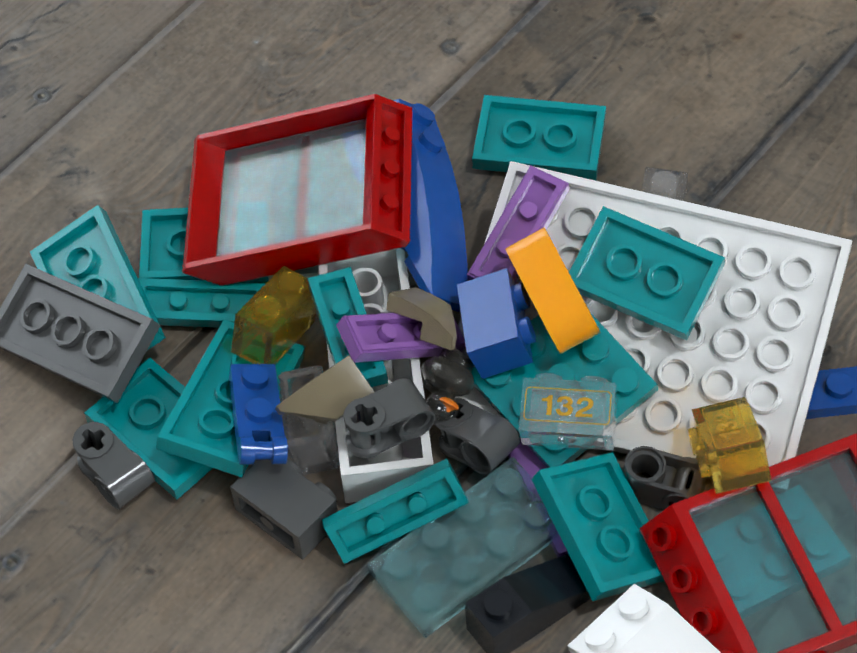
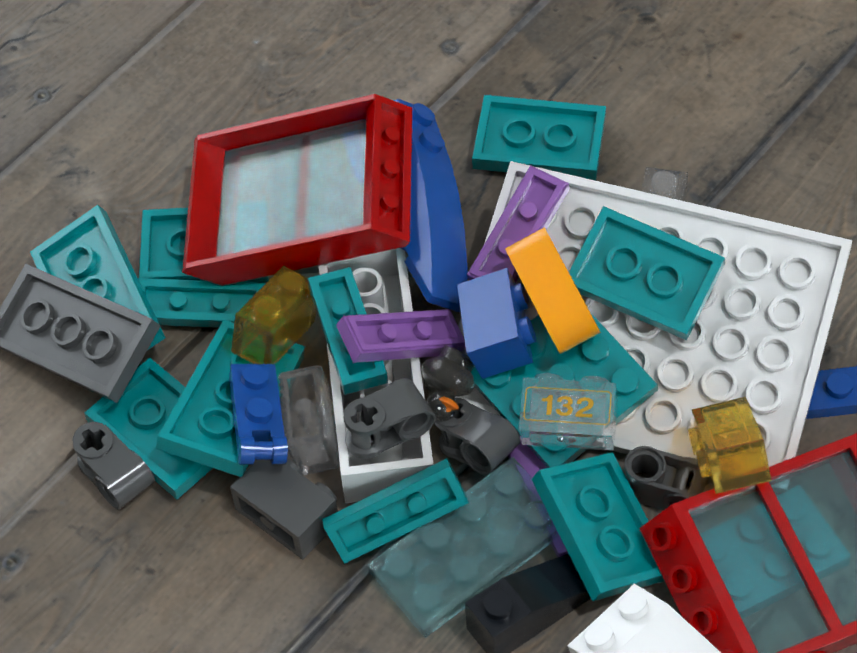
(327, 394): dark tan slope -> none
(432, 311): dark tan slope -> none

